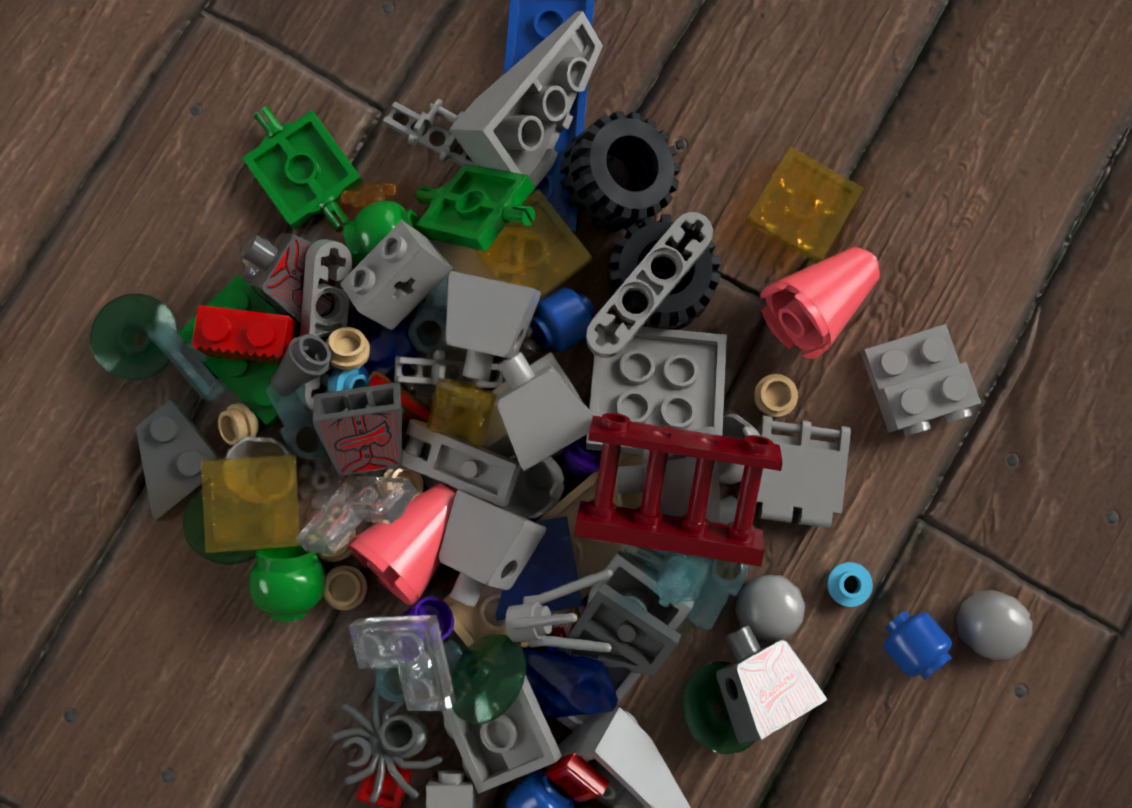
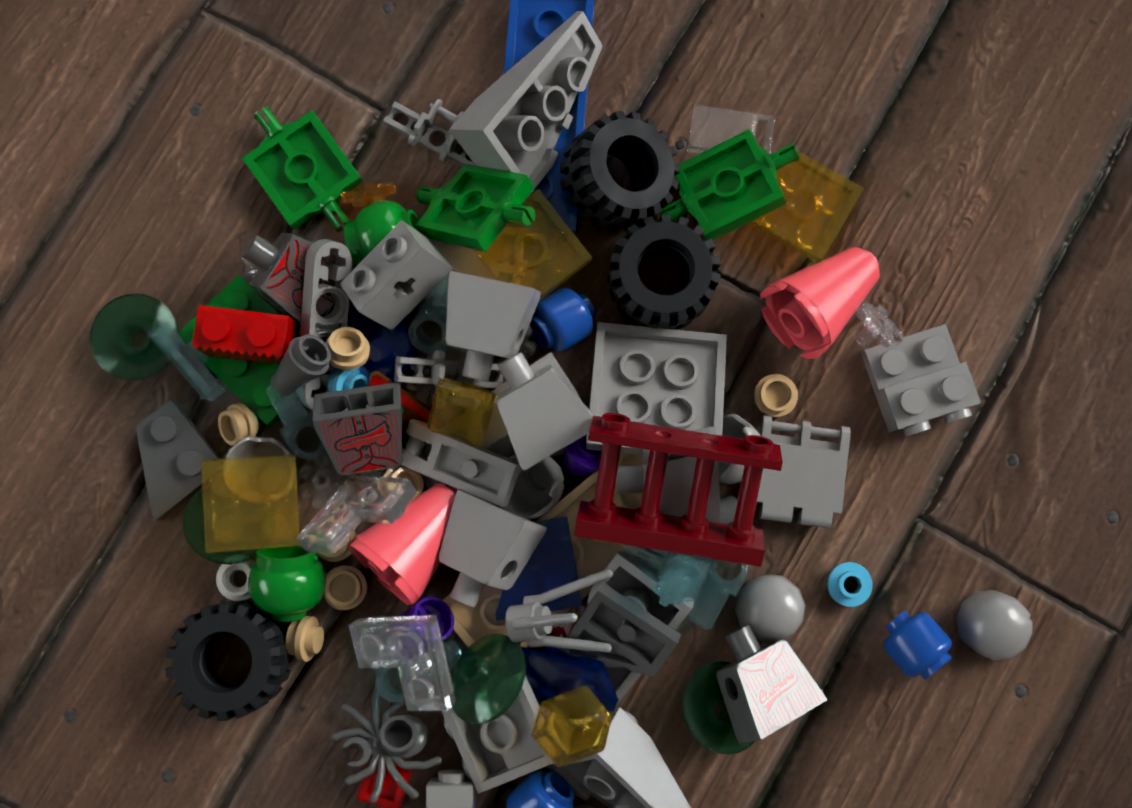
(193, 665): none -> black tyre
(226, 583): none -> white plate
(304, 638): none -> tan plate
(572, 726): none -> clear yellow panel
(577, 778): red tile -> none
(652, 287): light grey beam -> none
(715, 125): none -> clear piece
(730, 184): none -> green plate
(876, 326): none -> clear plant

